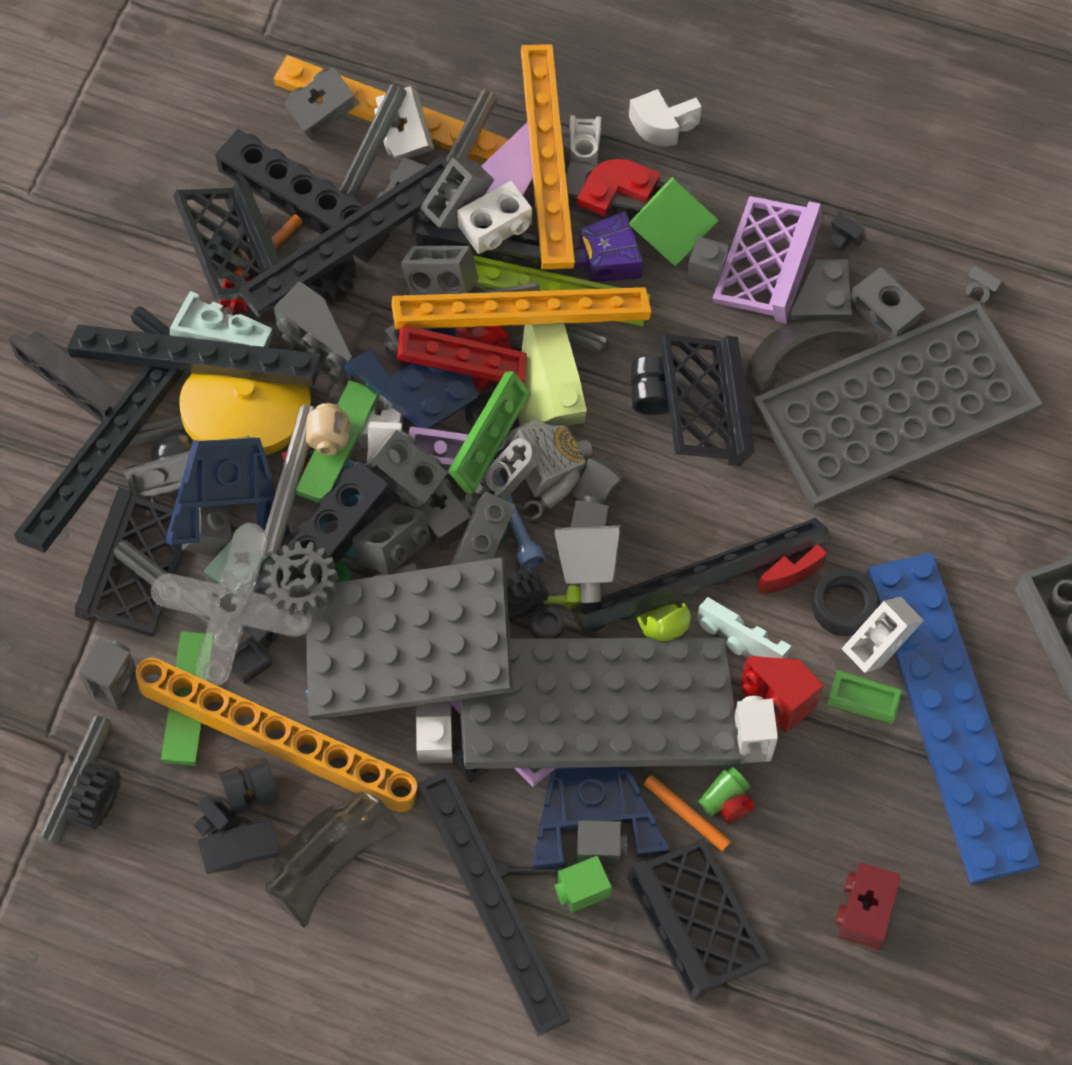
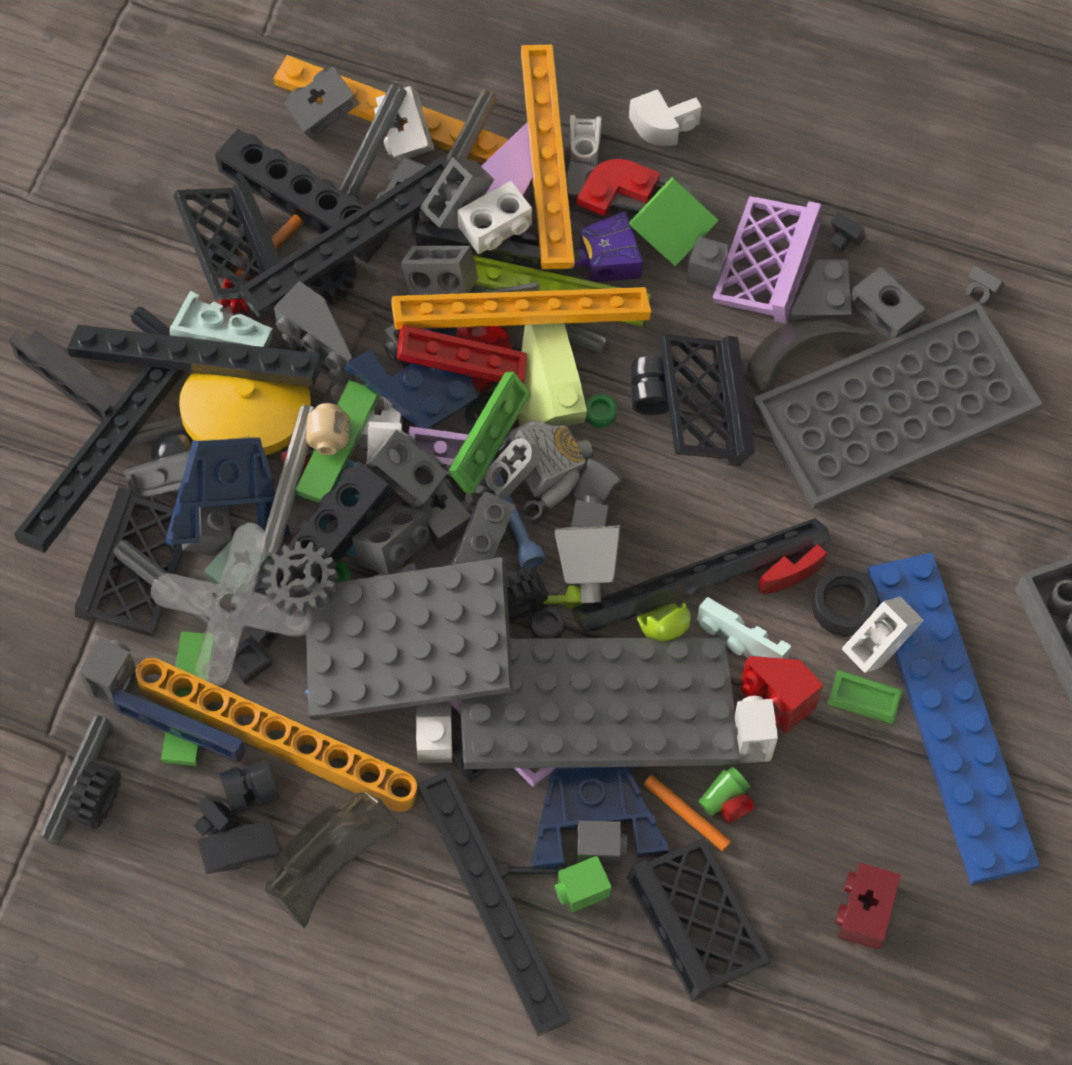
(179, 725): none -> dark blue tile
(600, 410): none -> green tile

